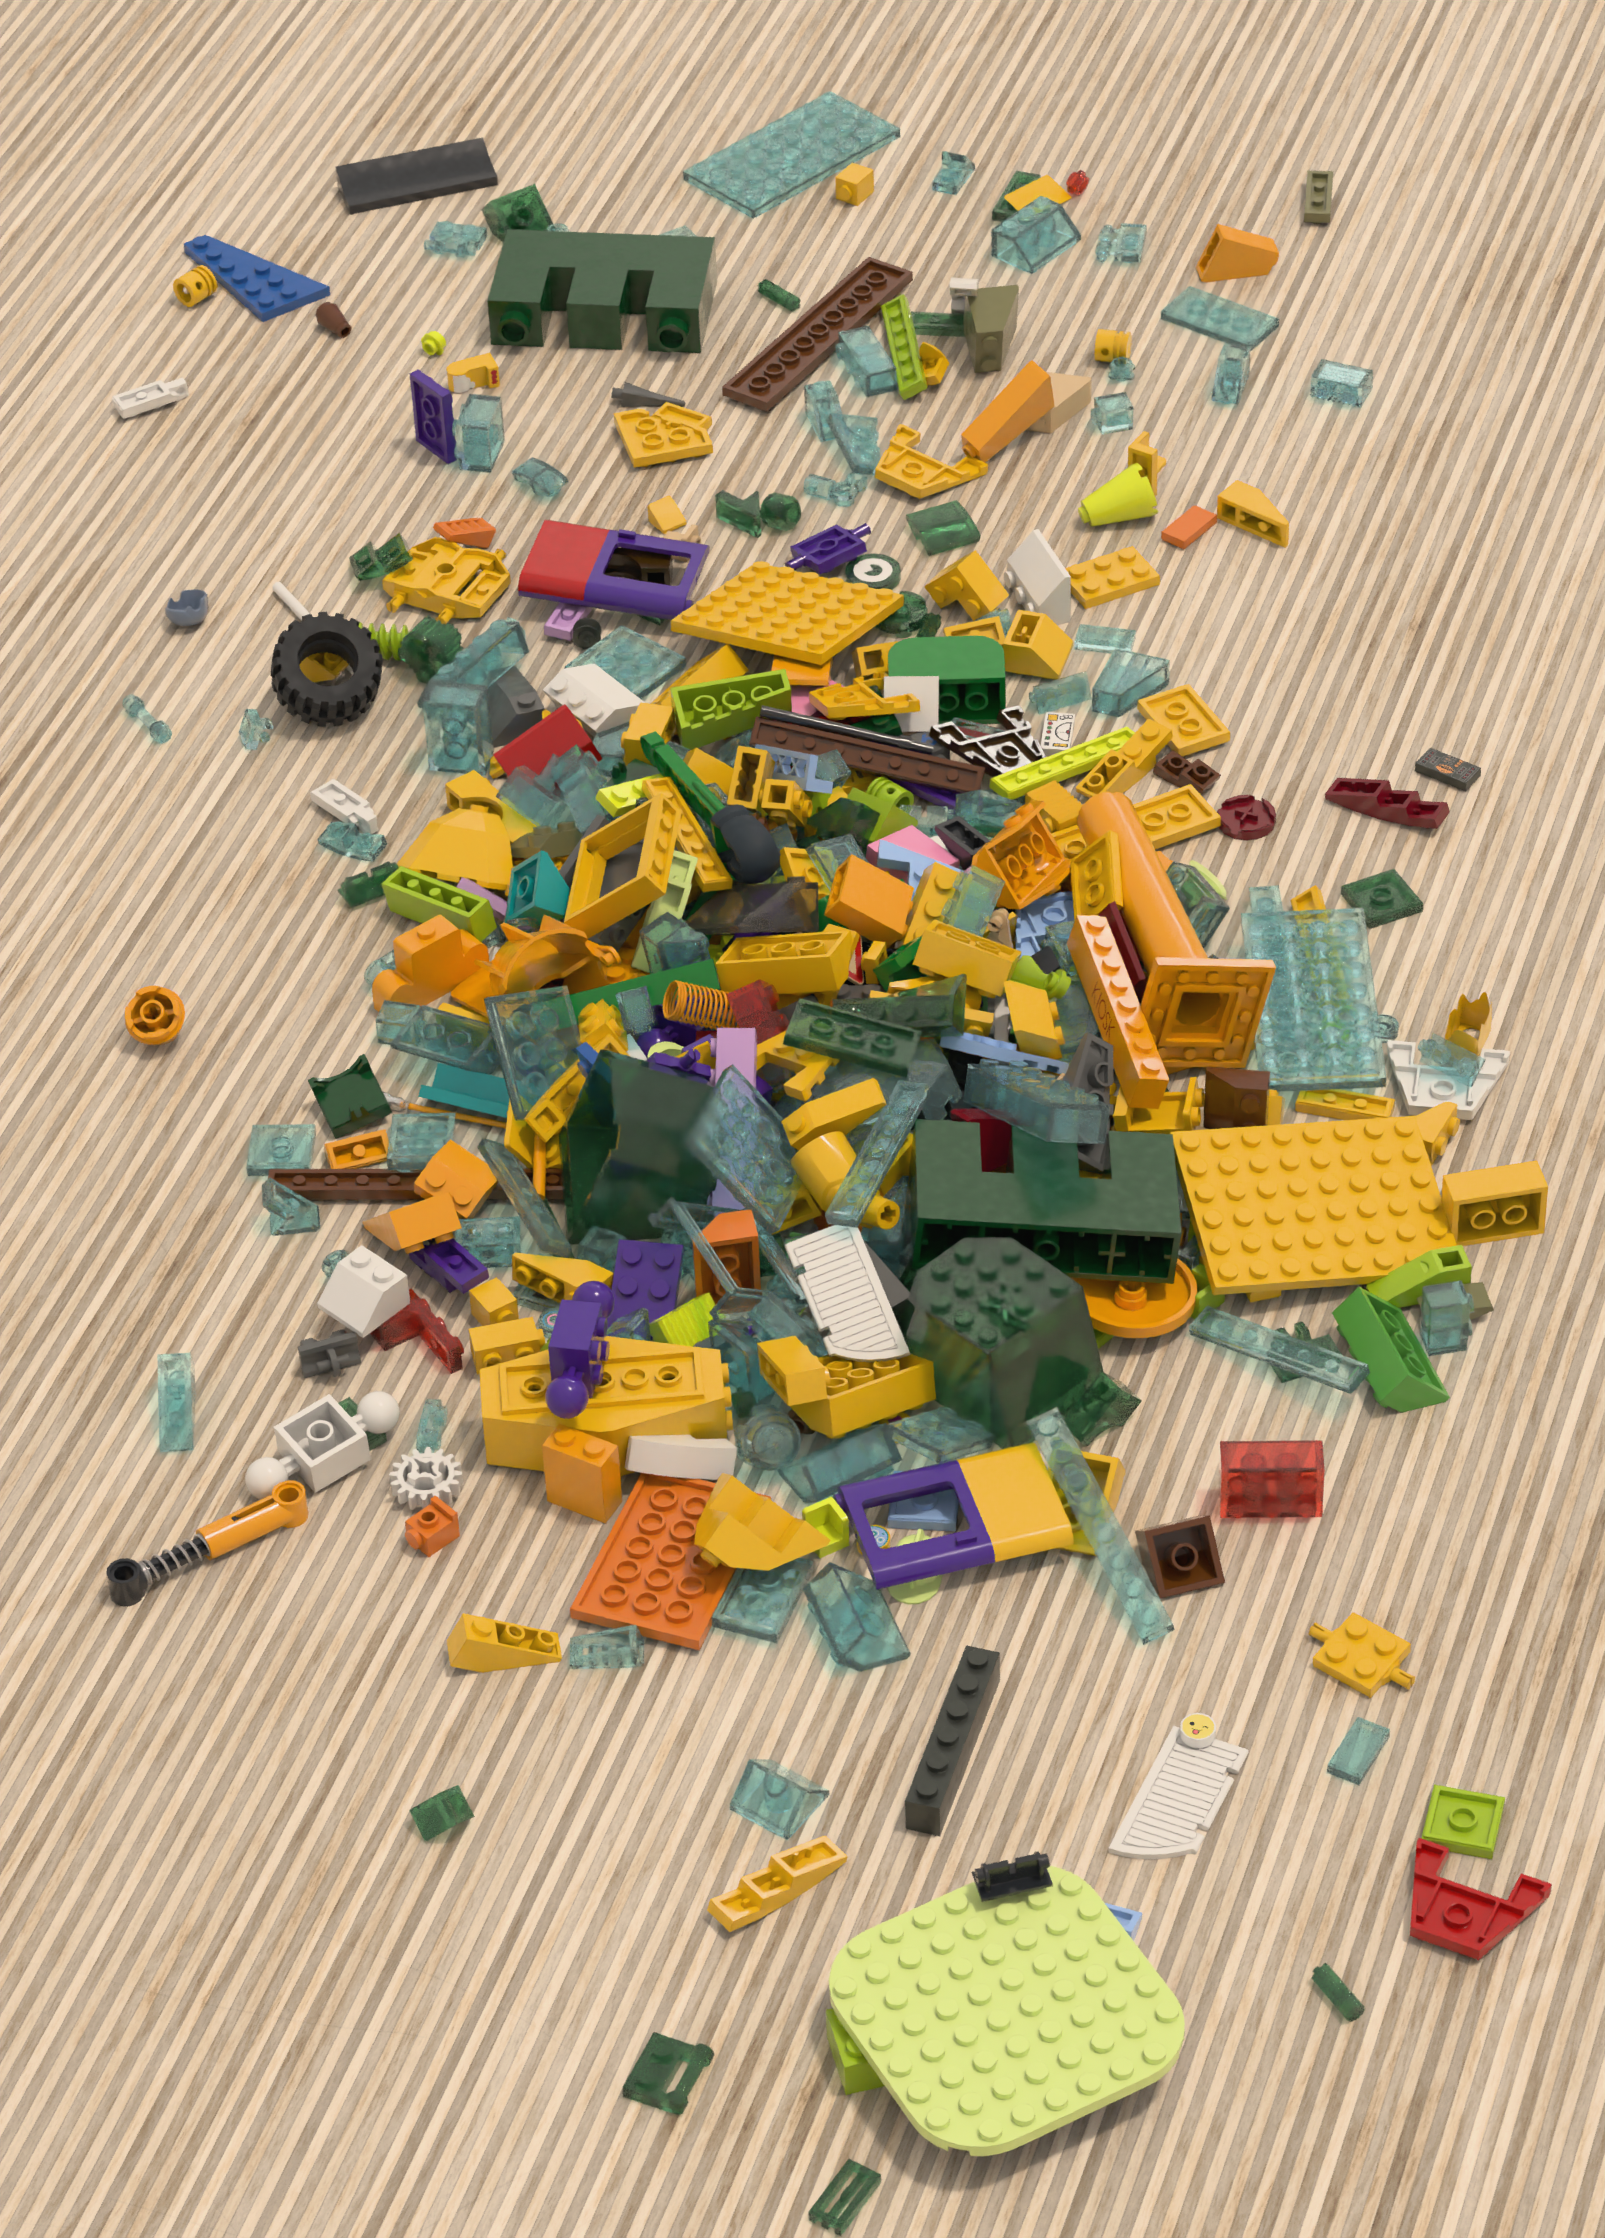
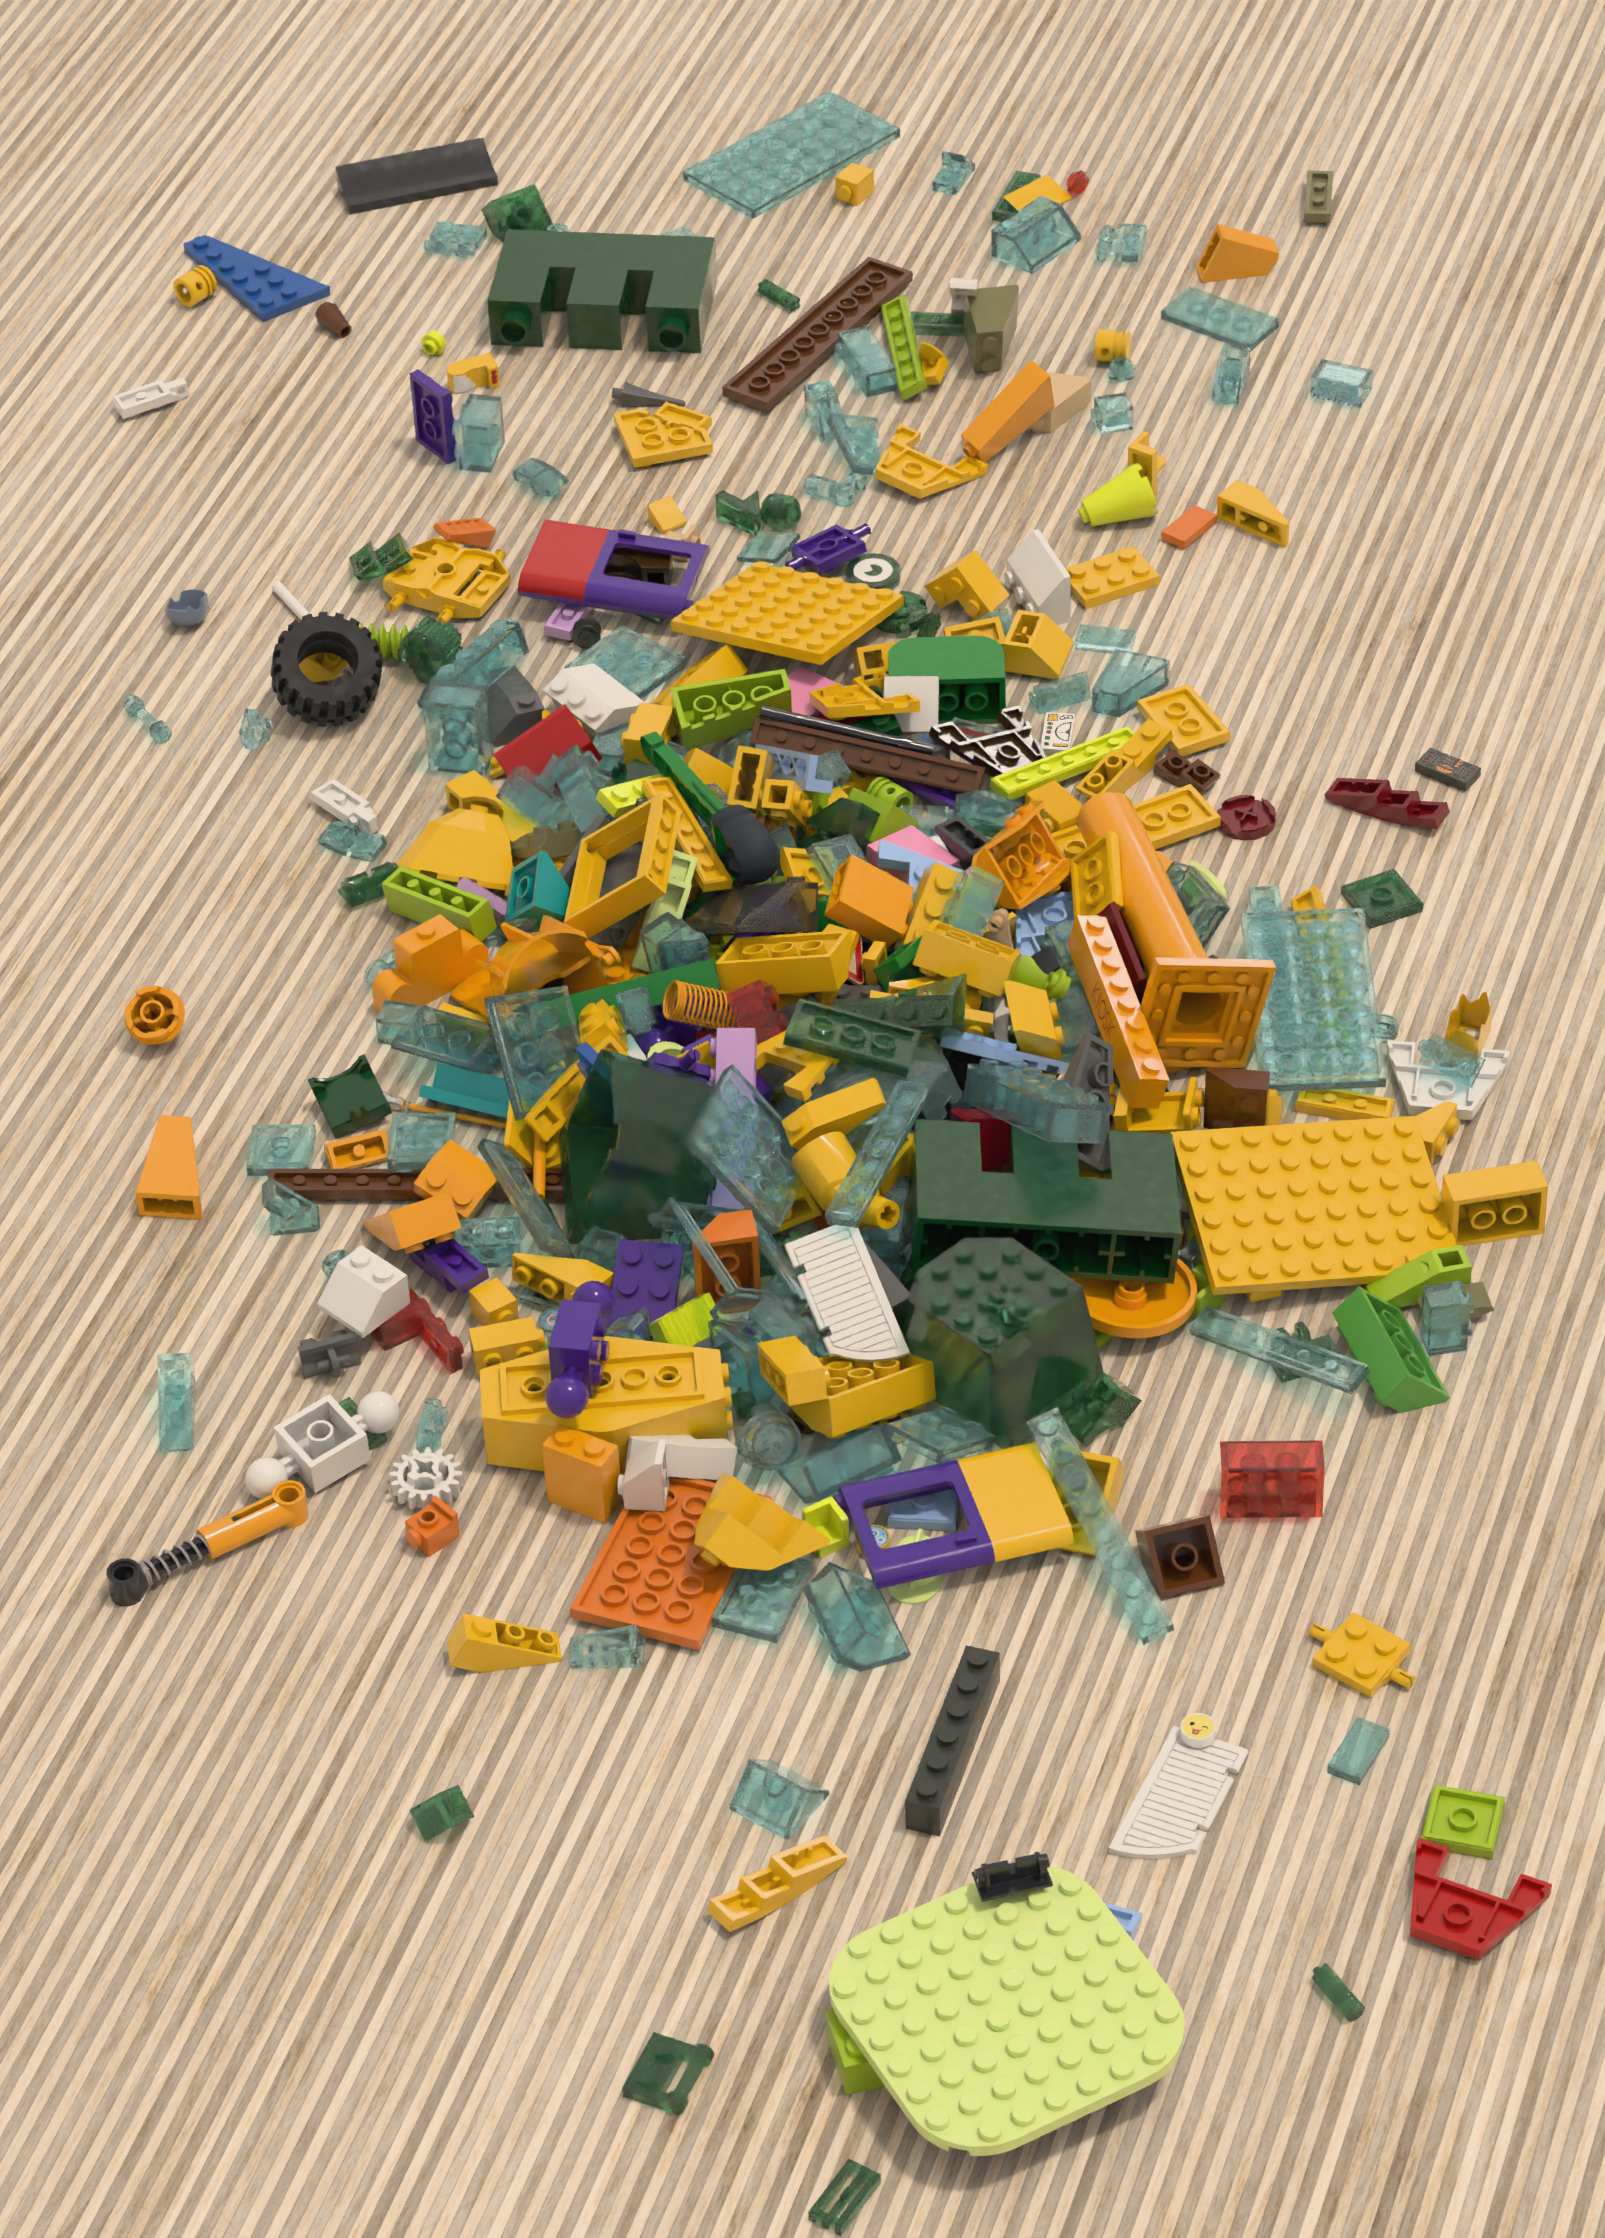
(170, 1172): none -> light orange slope
(646, 1479): none -> white slope
(768, 547): none -> clear light blue piece
(804, 672): light orange slope -> none
(943, 527): clear green slope -> none

